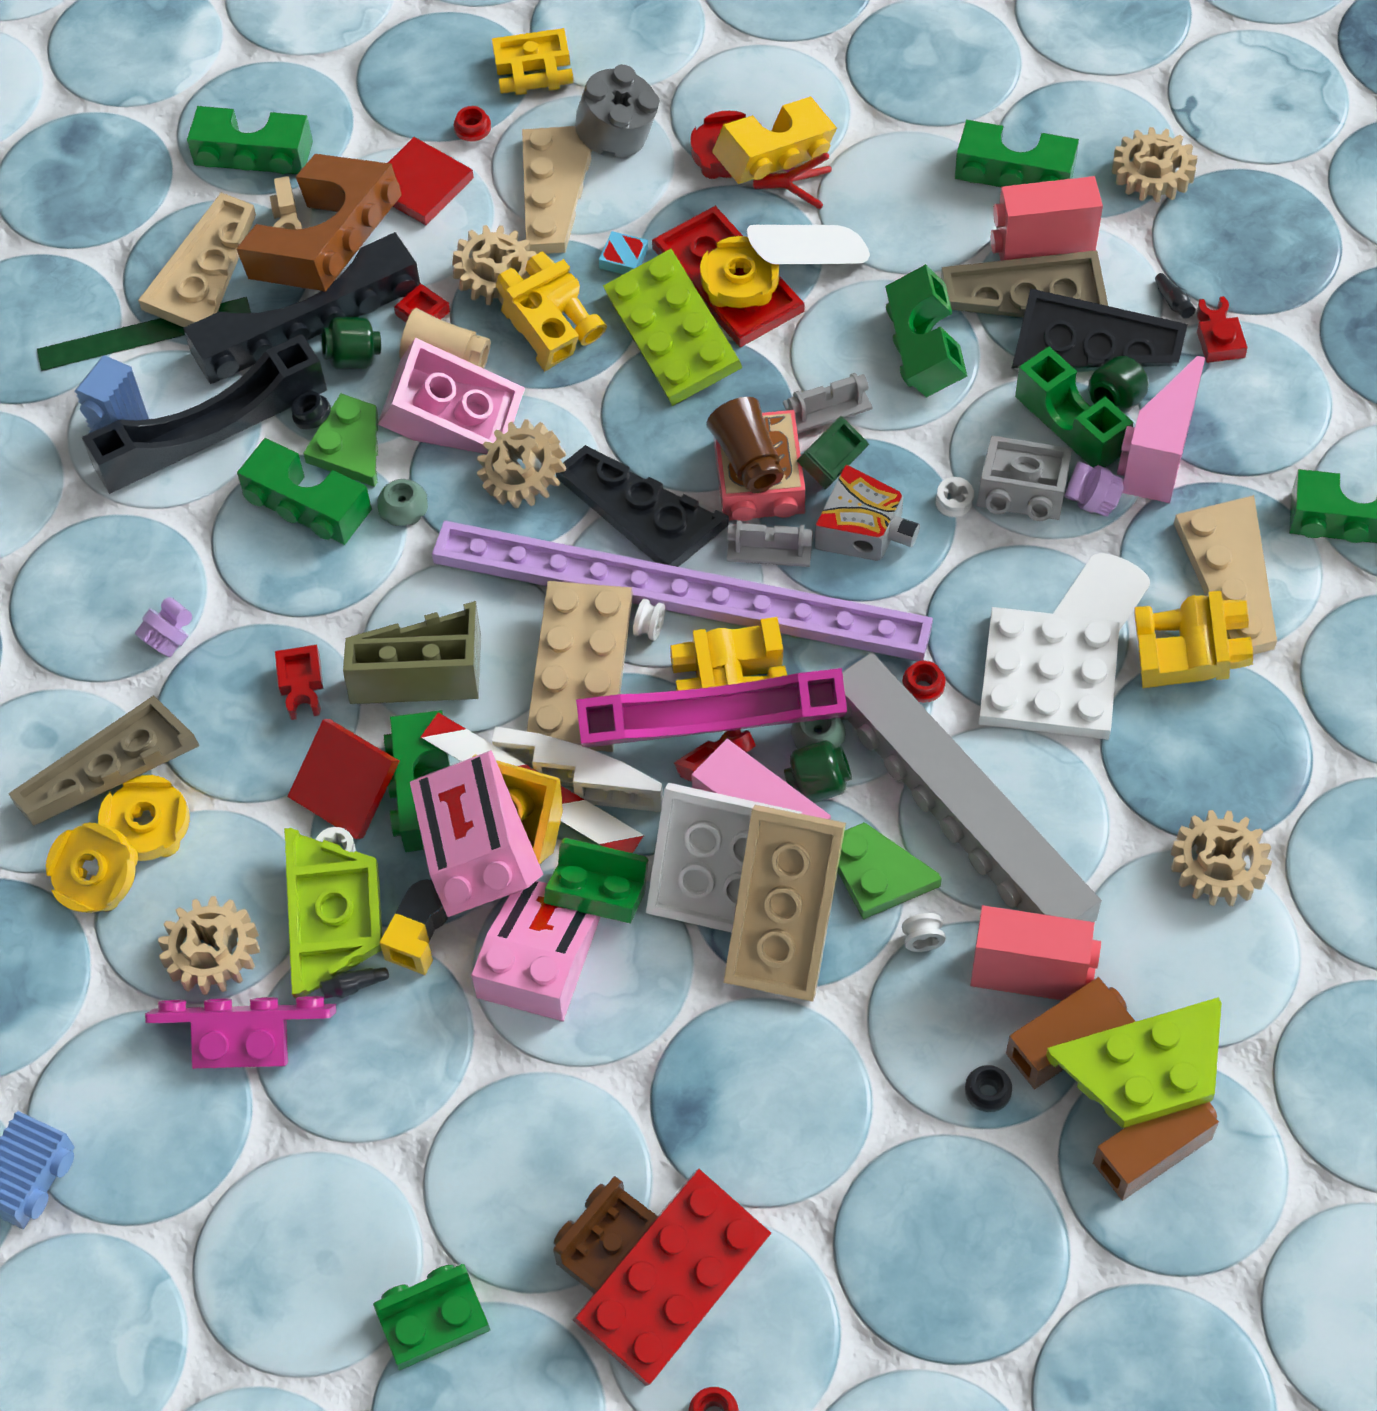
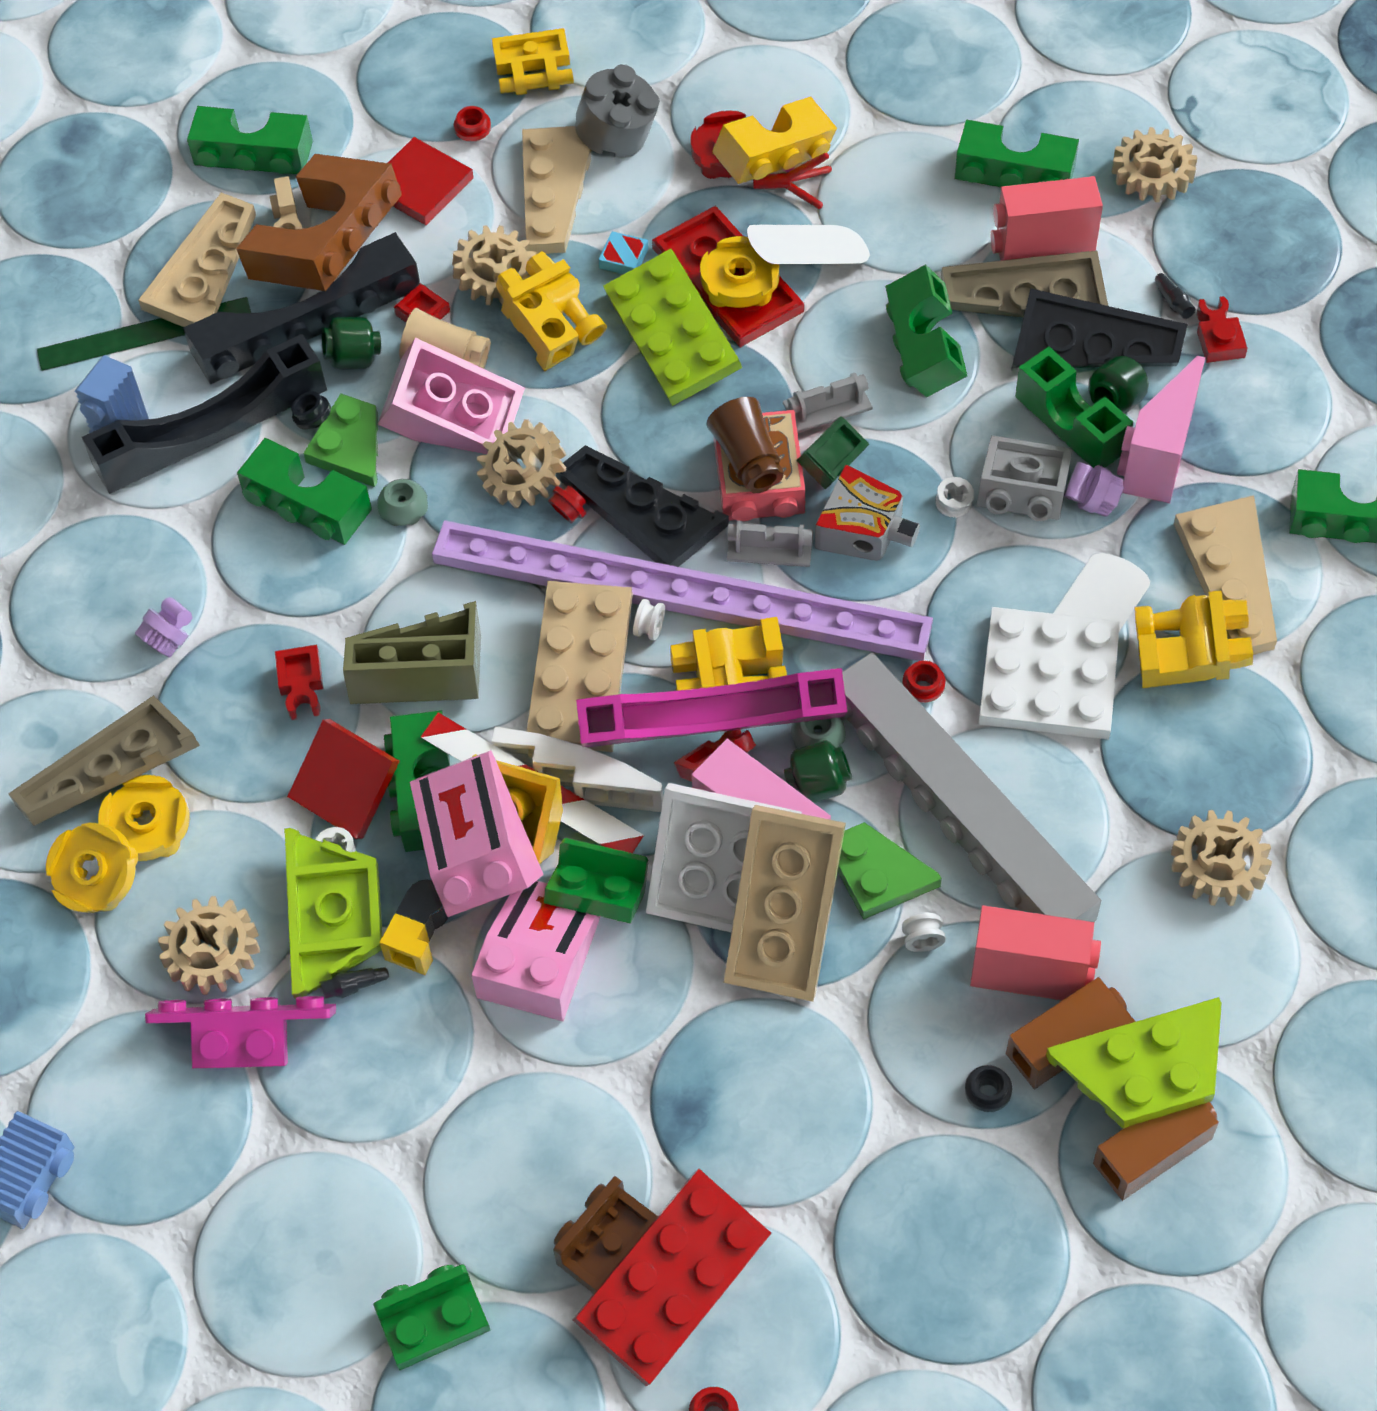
(568, 503): none -> red plate

